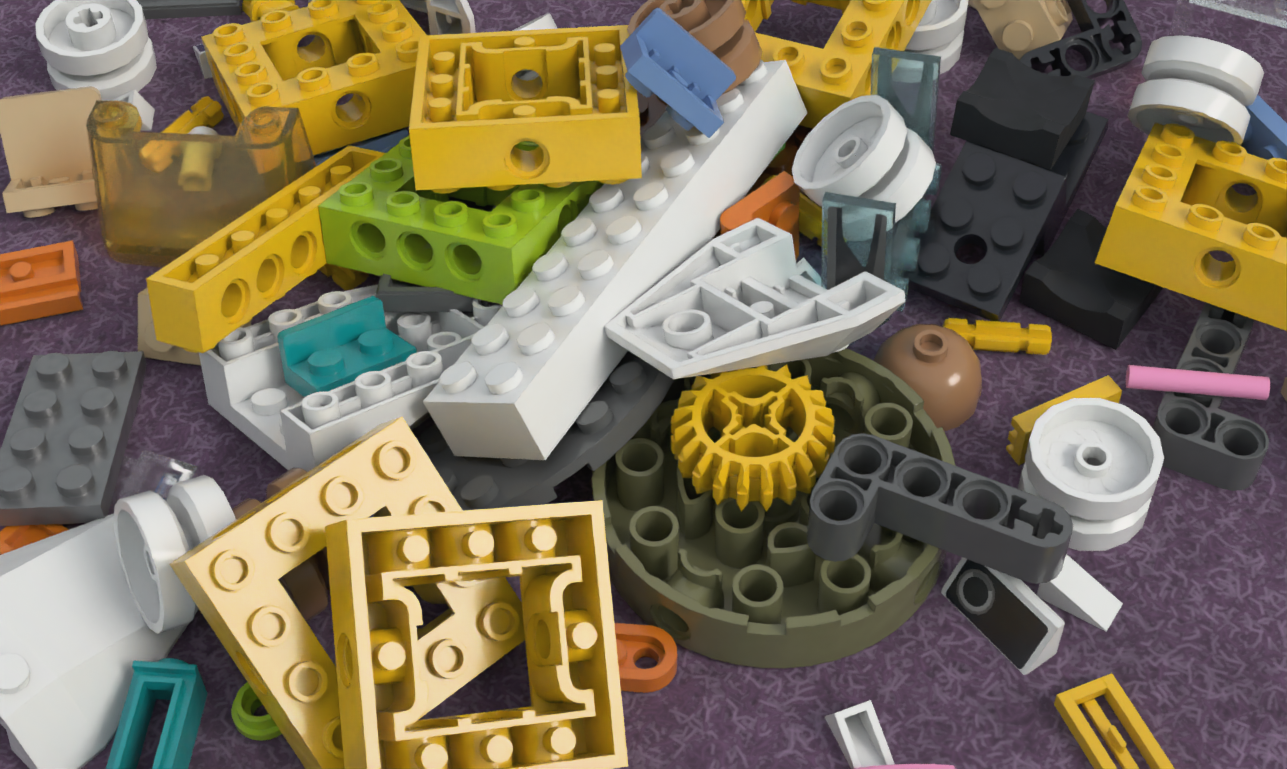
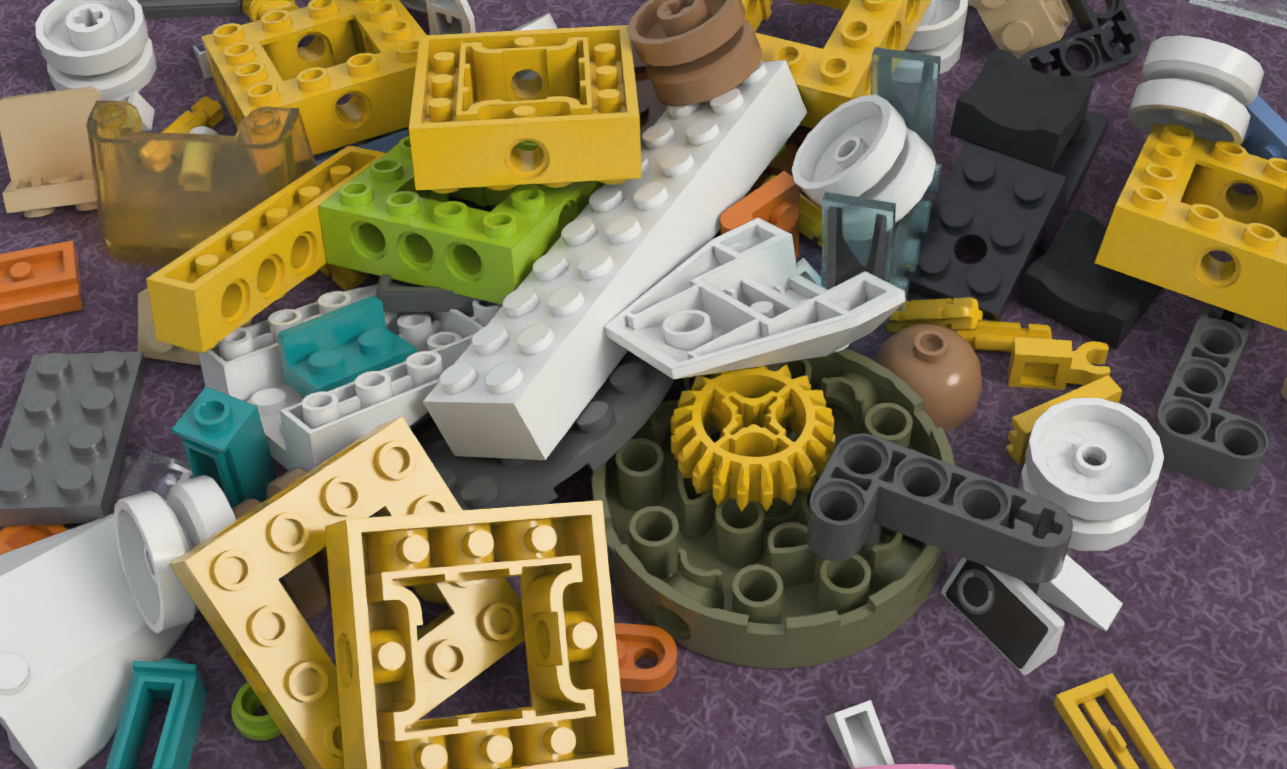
(227, 444): none -> teal window
(678, 70): medium blue bracket -> none
(958, 314): none -> yellow axle
(1052, 363): none -> yellow plate
(1197, 382): bright pink piece -> none

